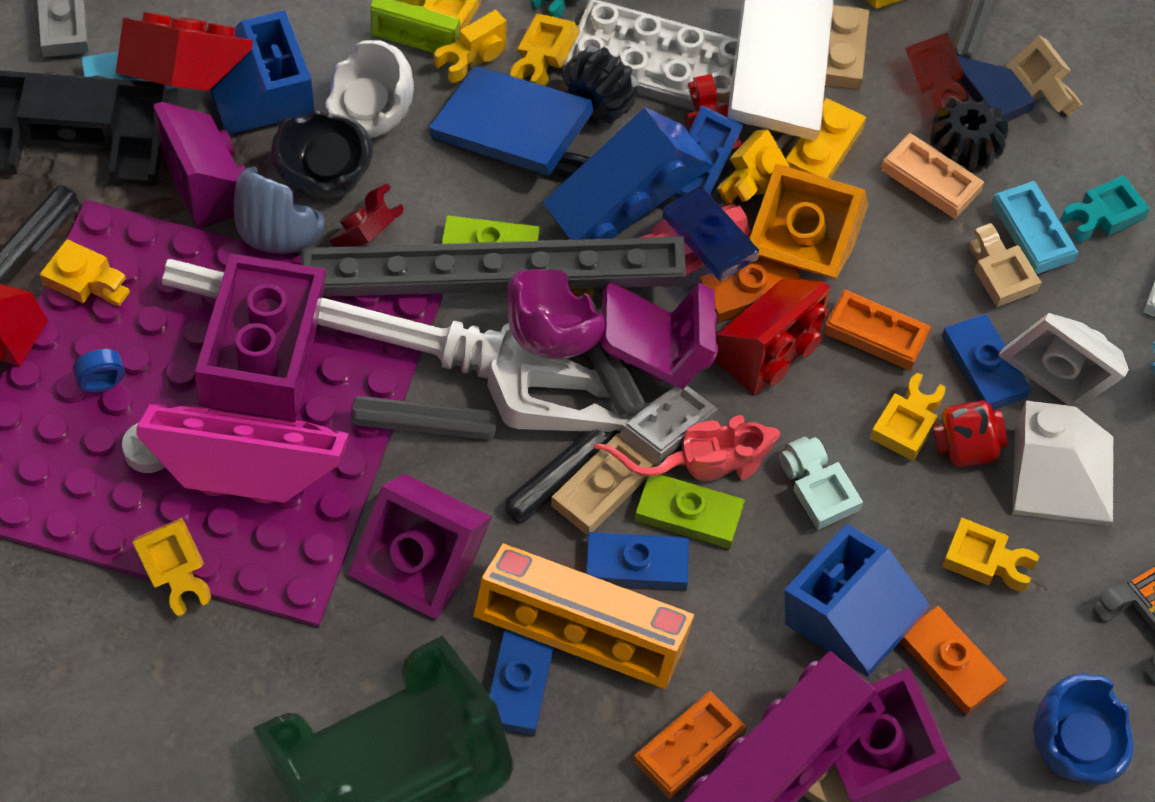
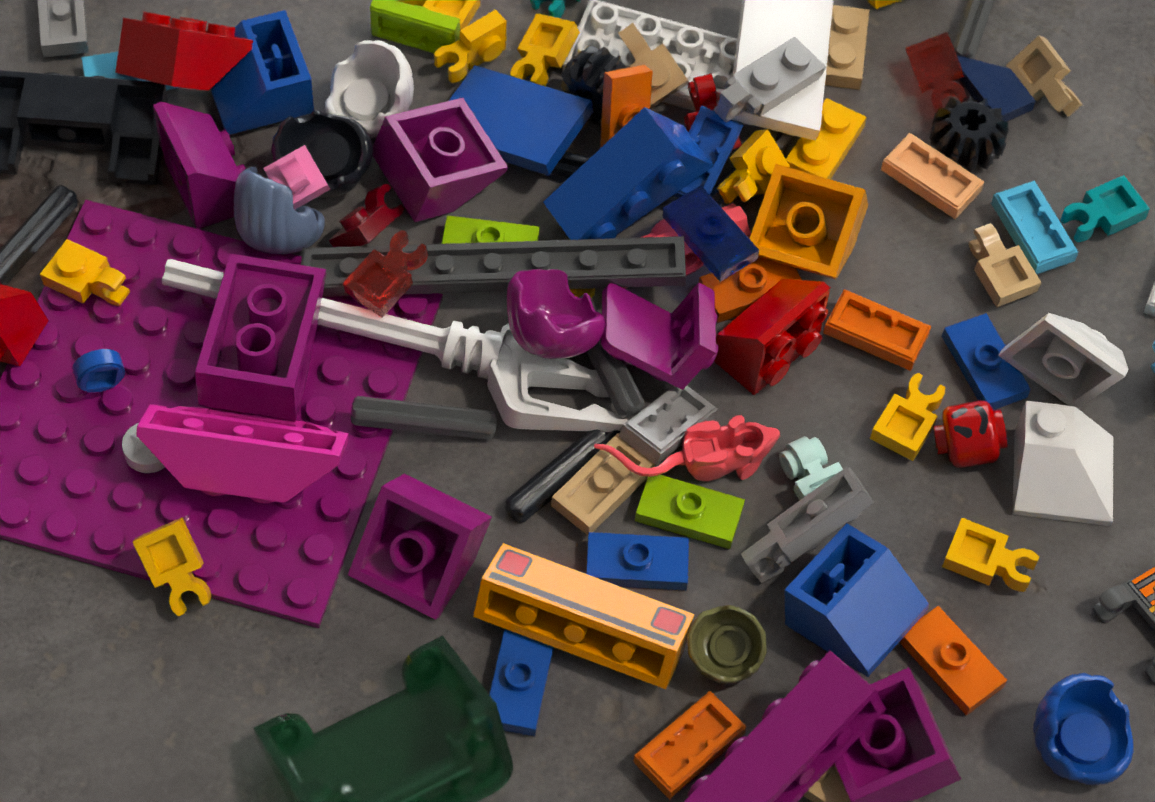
(300, 174): none -> bright pink tile
(385, 279): none -> clear red plate
(436, 157): none -> magenta slope
(624, 96): none -> orange plate
(666, 75): none -> tan plate
(727, 644): none -> olive hair
(770, 80): none -> light grey hinge
(807, 524): none -> light grey hinge

